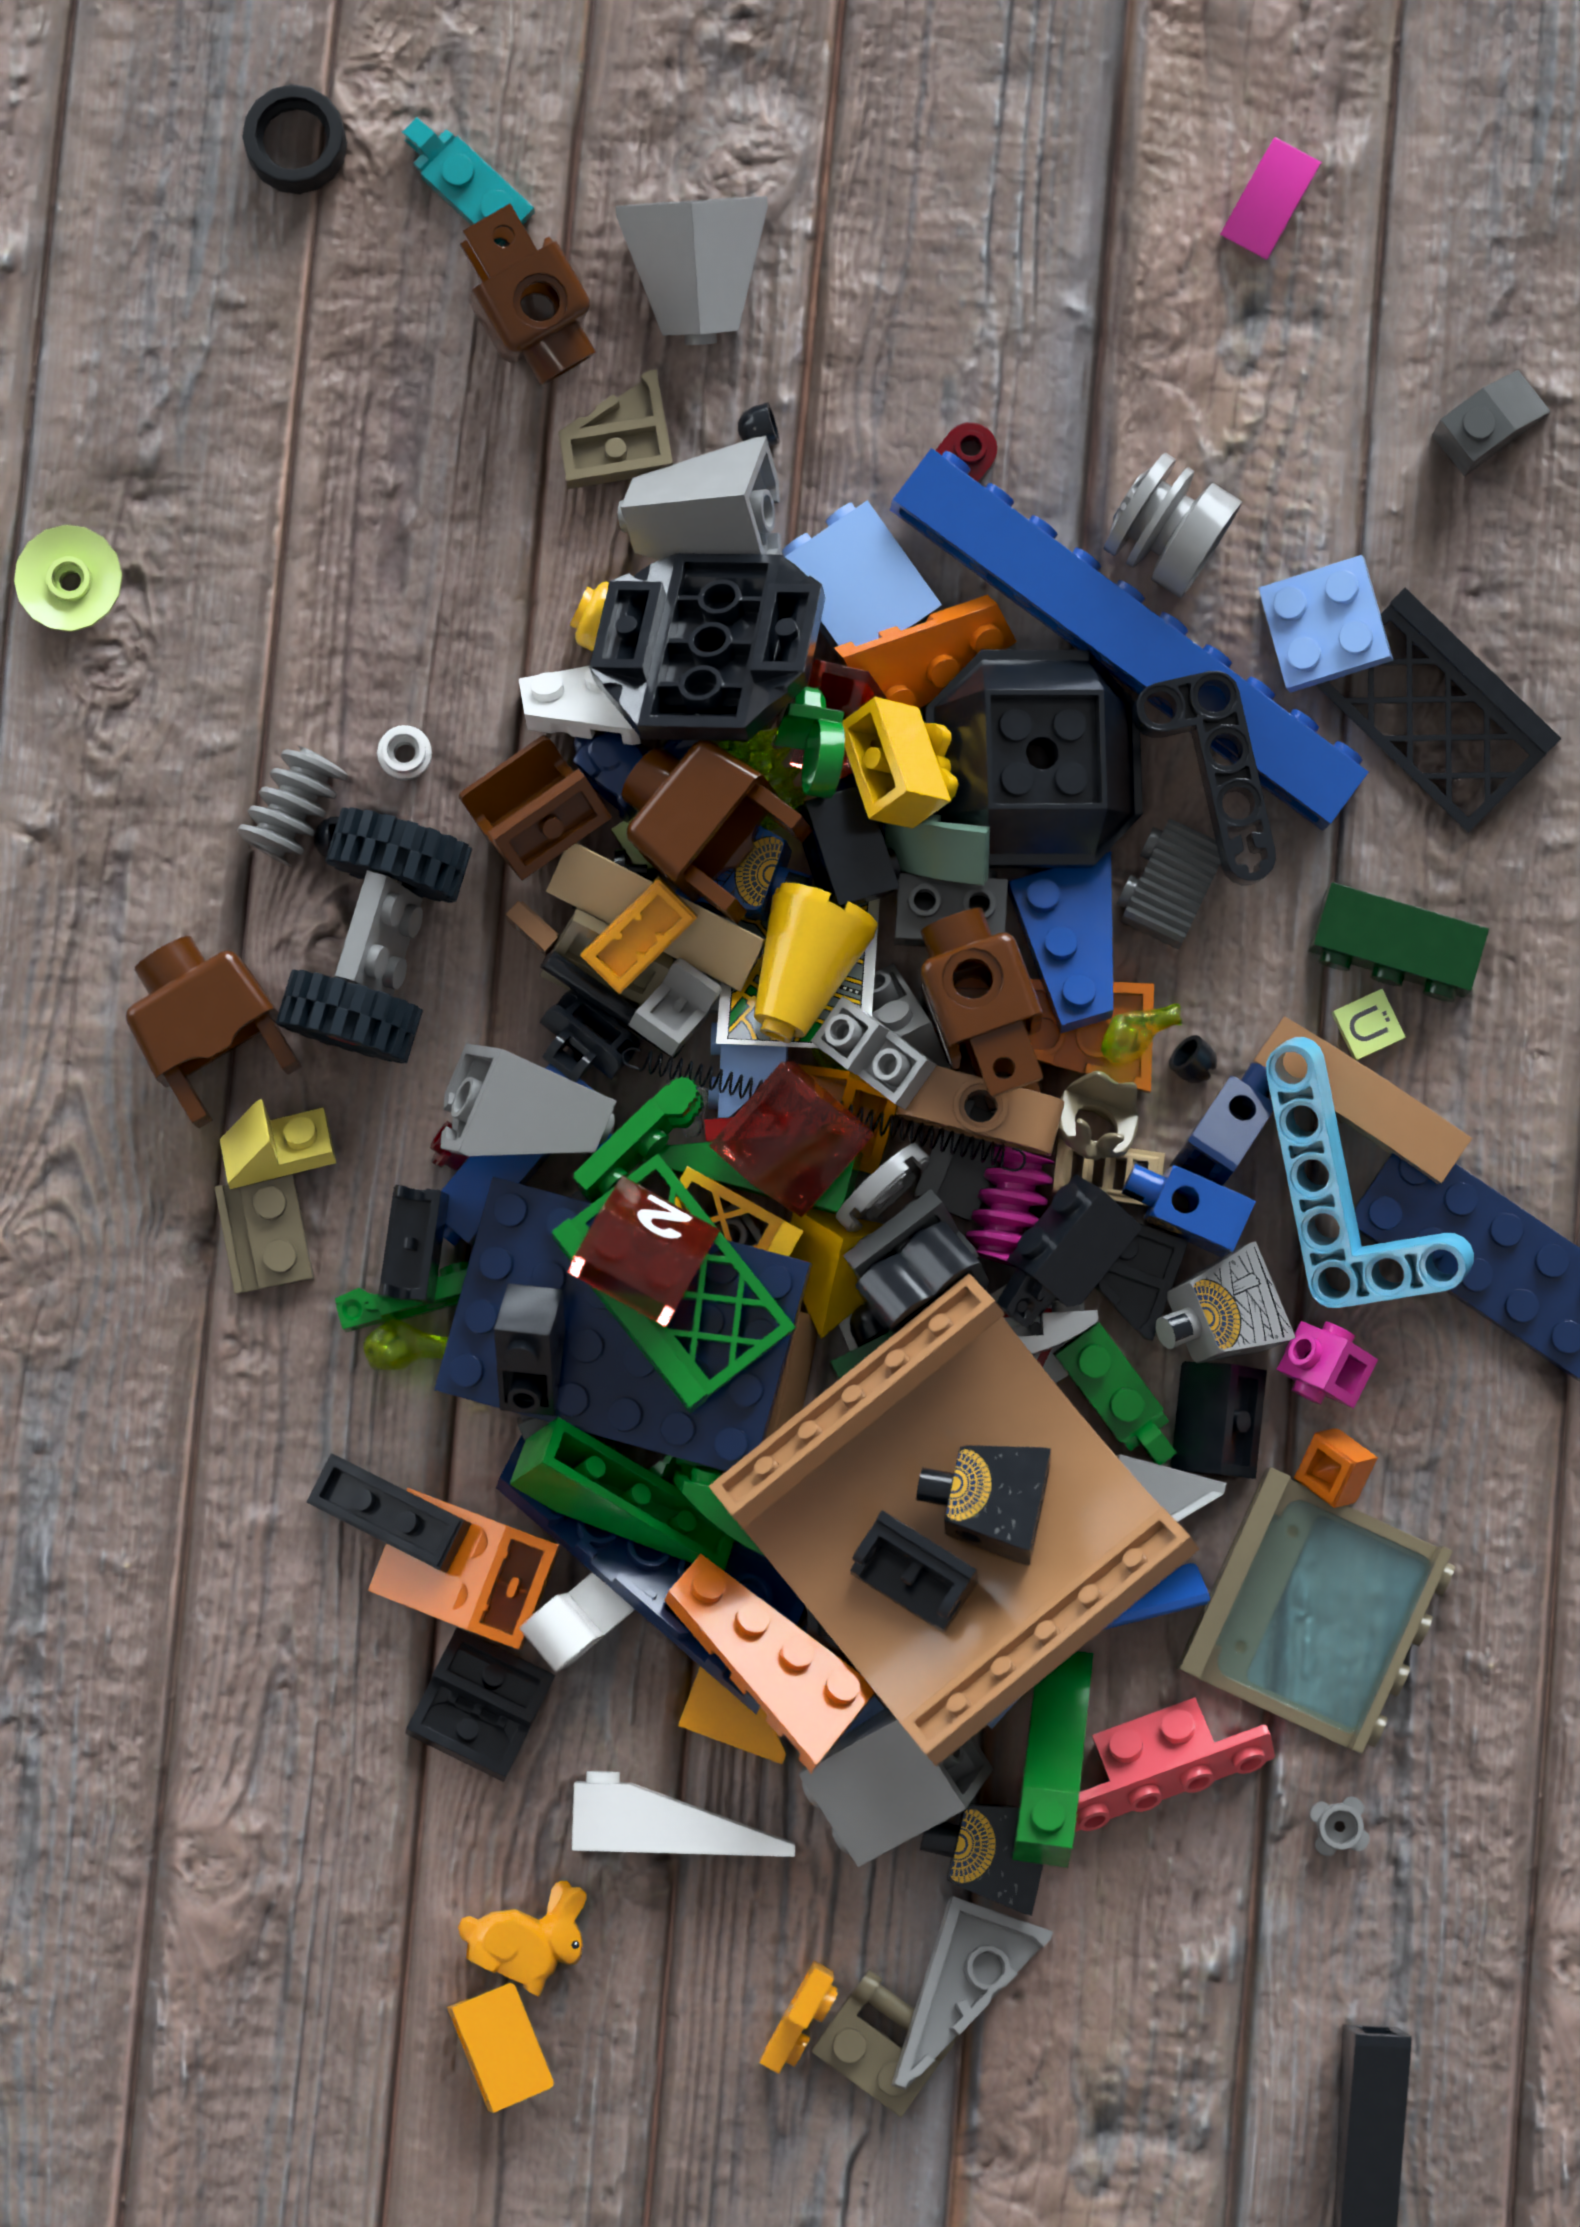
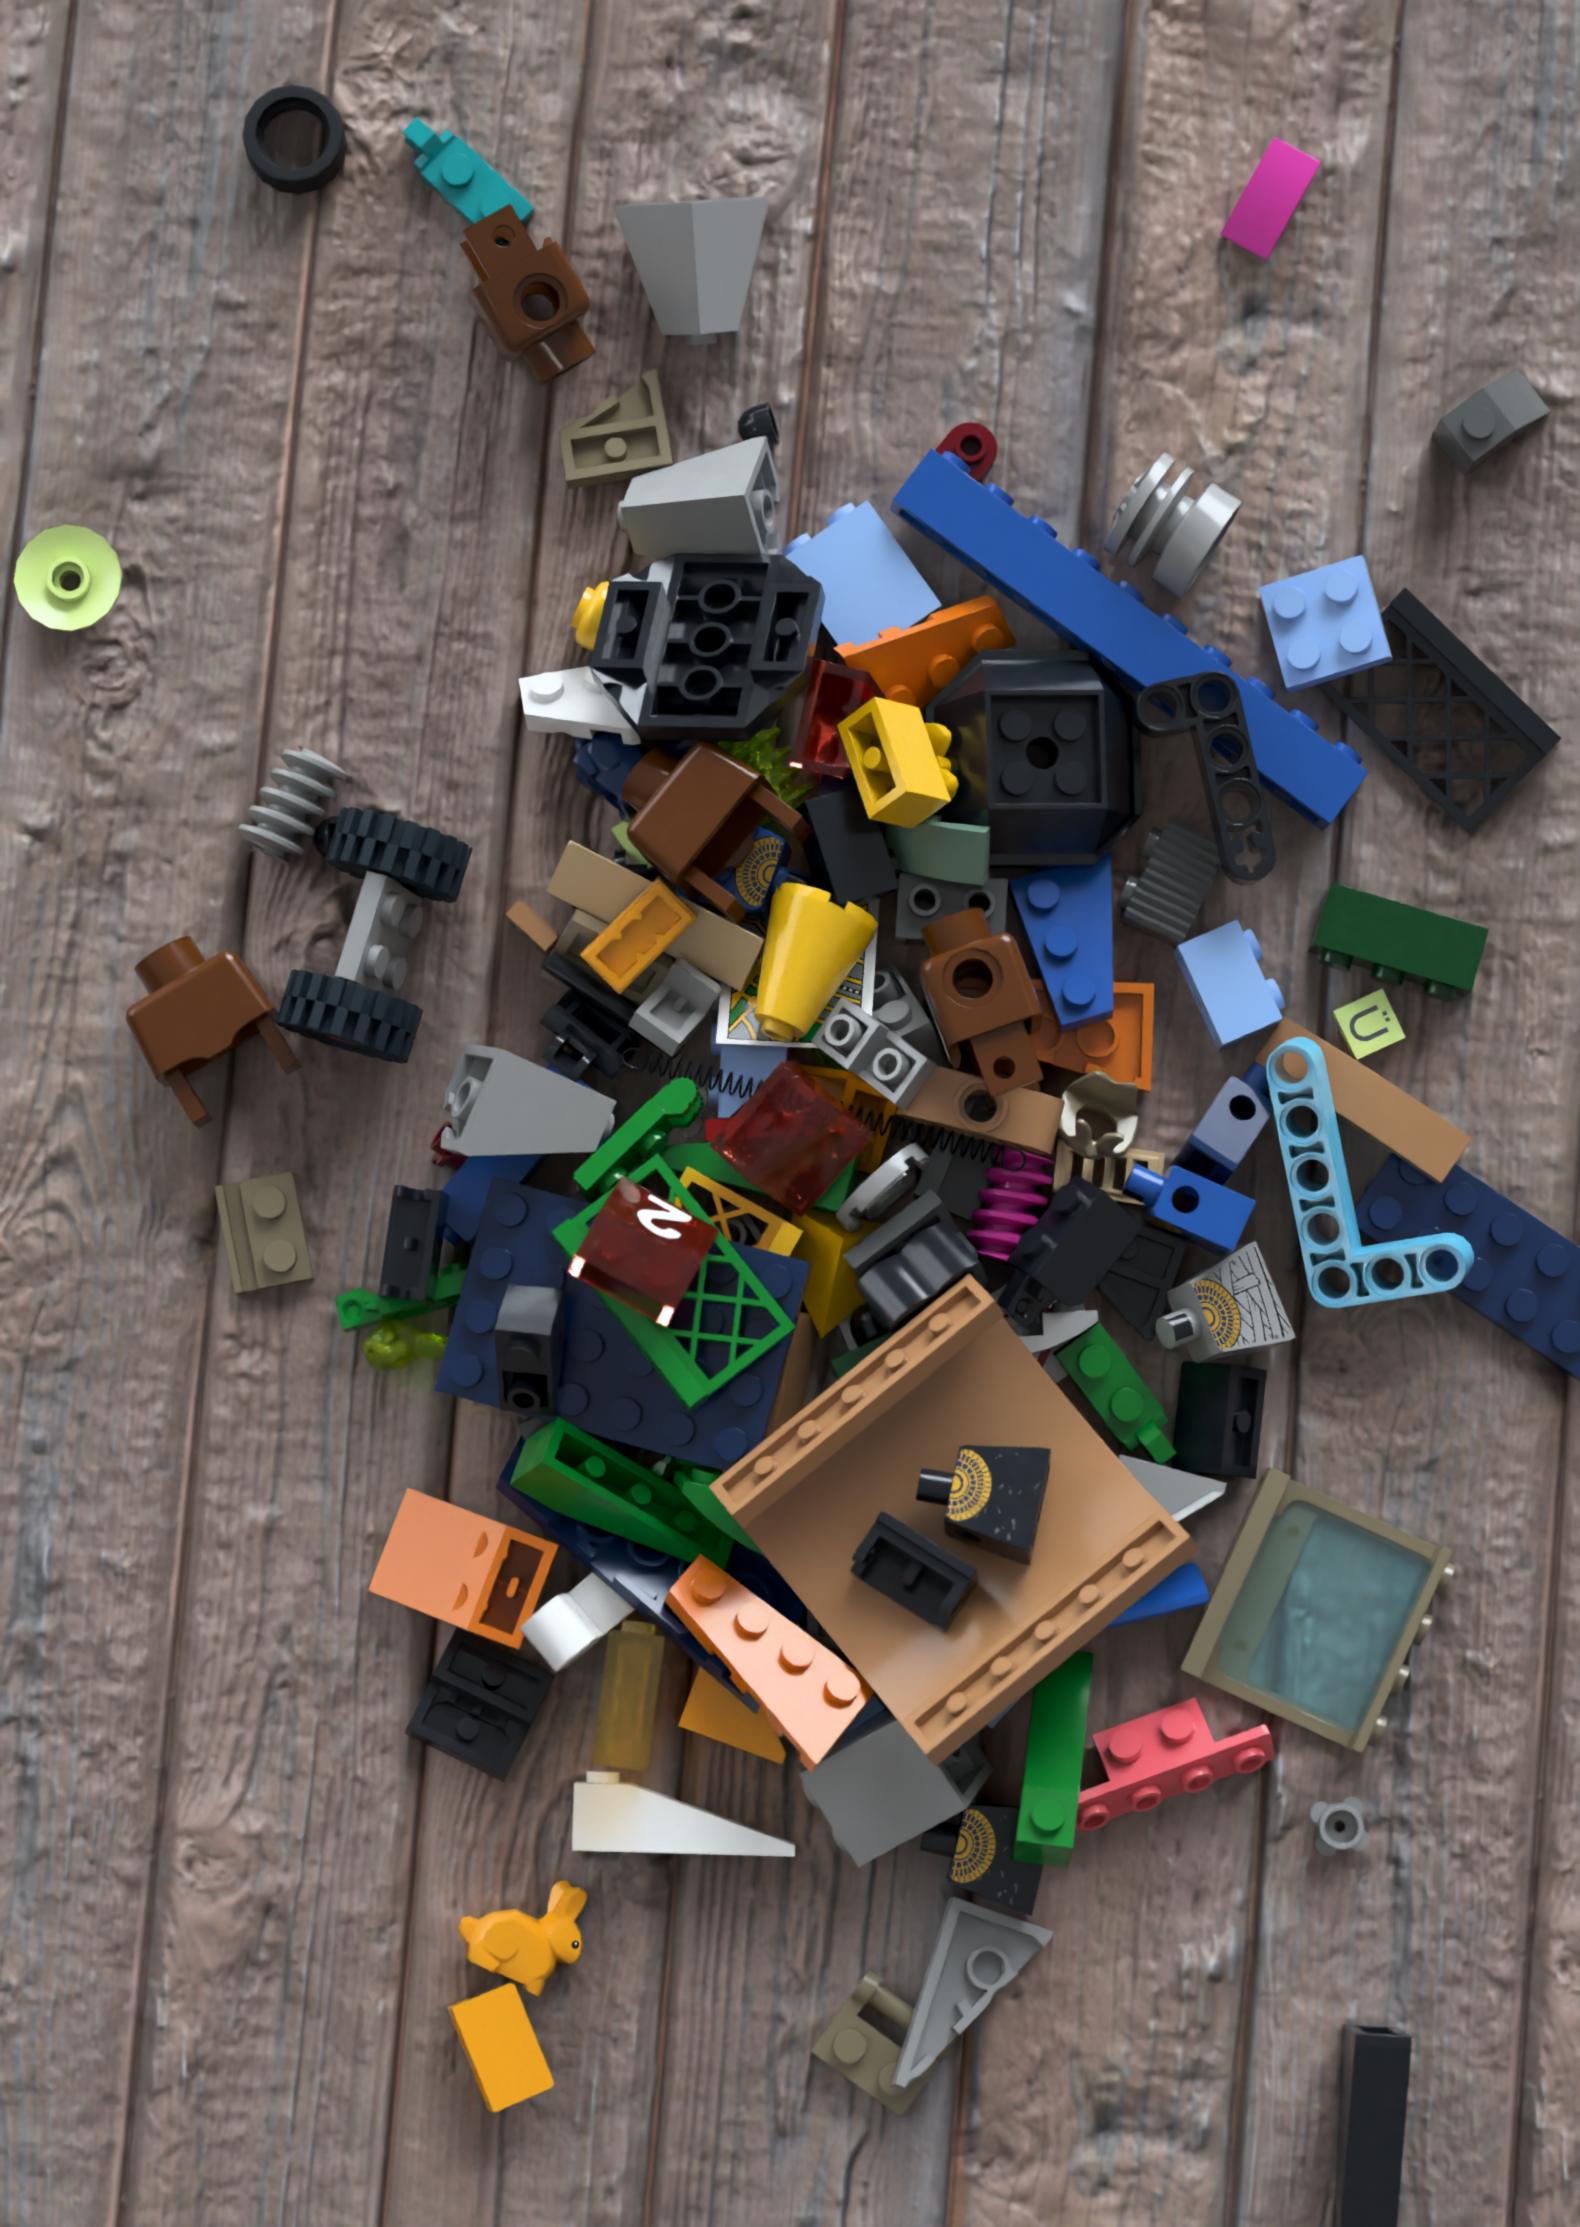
(268, 1149): light yellow slope -> none
(389, 1513): black tile -> none
(404, 736): white plate -> none
(534, 807): reddish brown panel -> none
(629, 1697): none -> clear yellow brick
(810, 2001): light orange plate -> none
(822, 737): green piece -> none
(1133, 1032): clear neon green animal -> none
(1193, 1060): black hinge -> none
(1229, 984): none -> light blue brick
(1316, 1363): dark pink brick -> none
(1335, 1467): orange slope -> none

